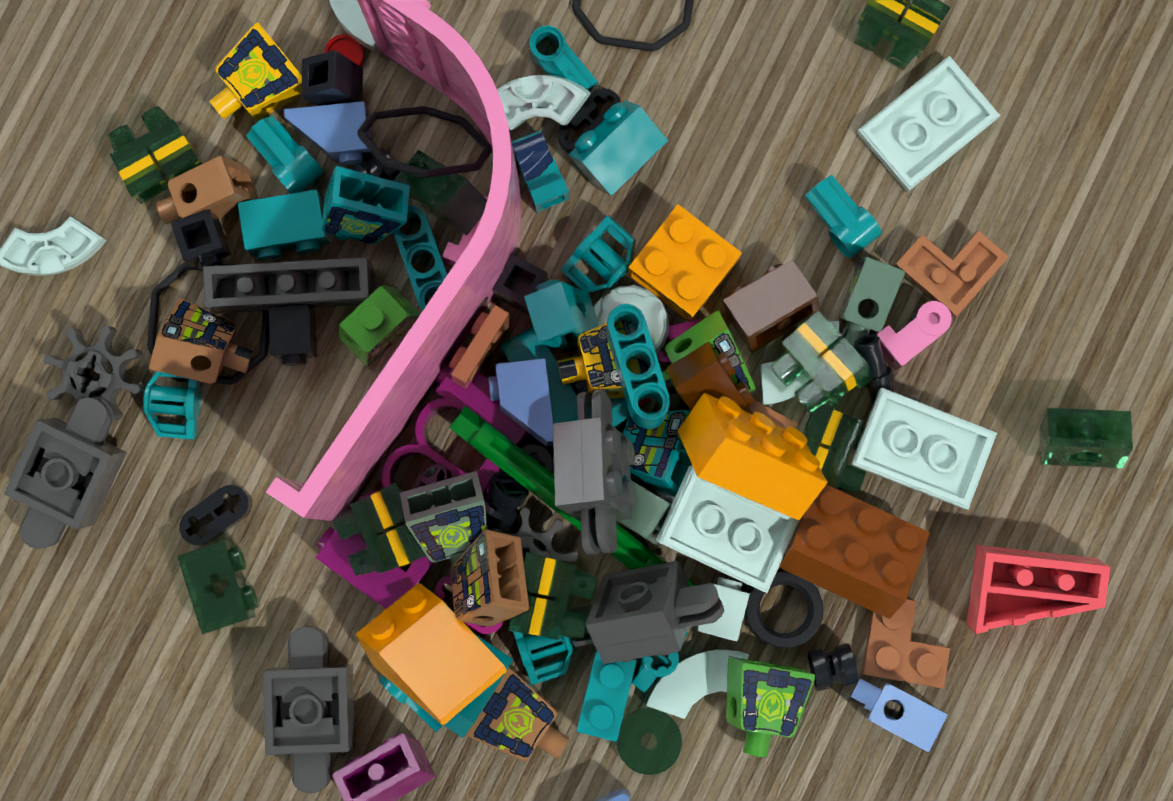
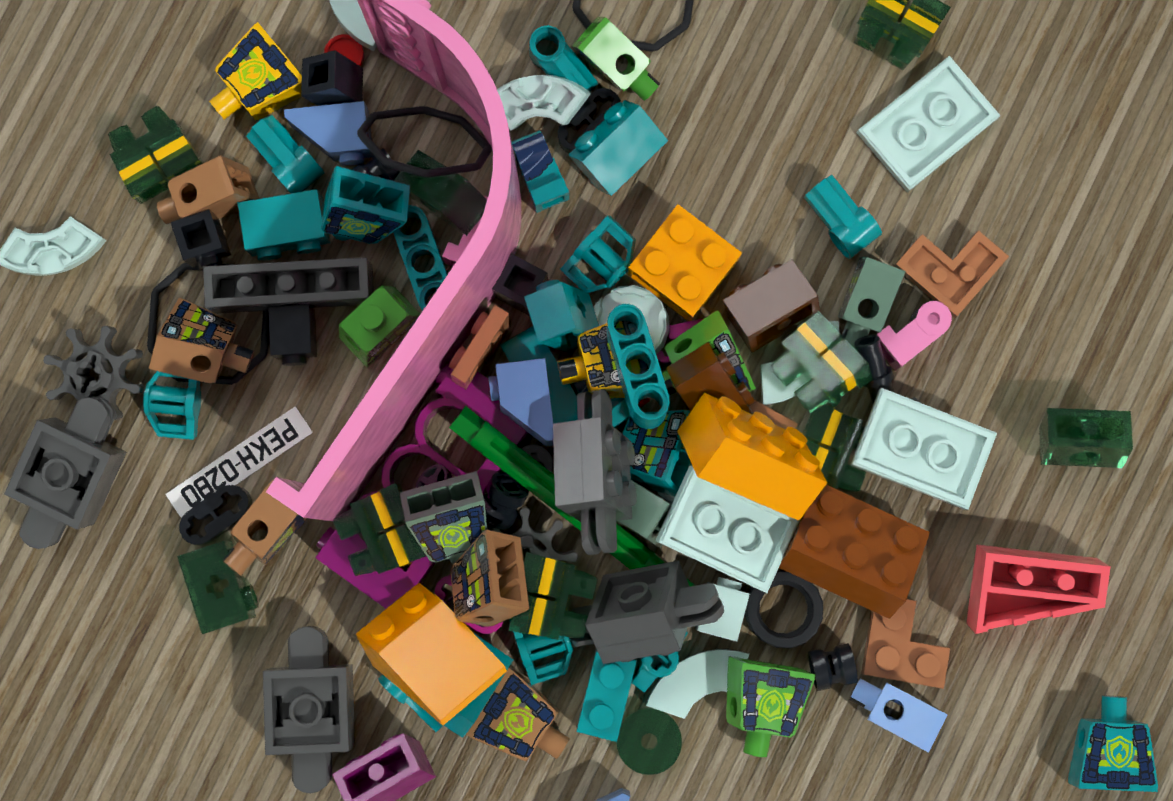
(241, 460): none -> white sticker
(266, 515): none -> medium nougat torso
(602, 46): none -> torso
(1113, 751): none -> torso

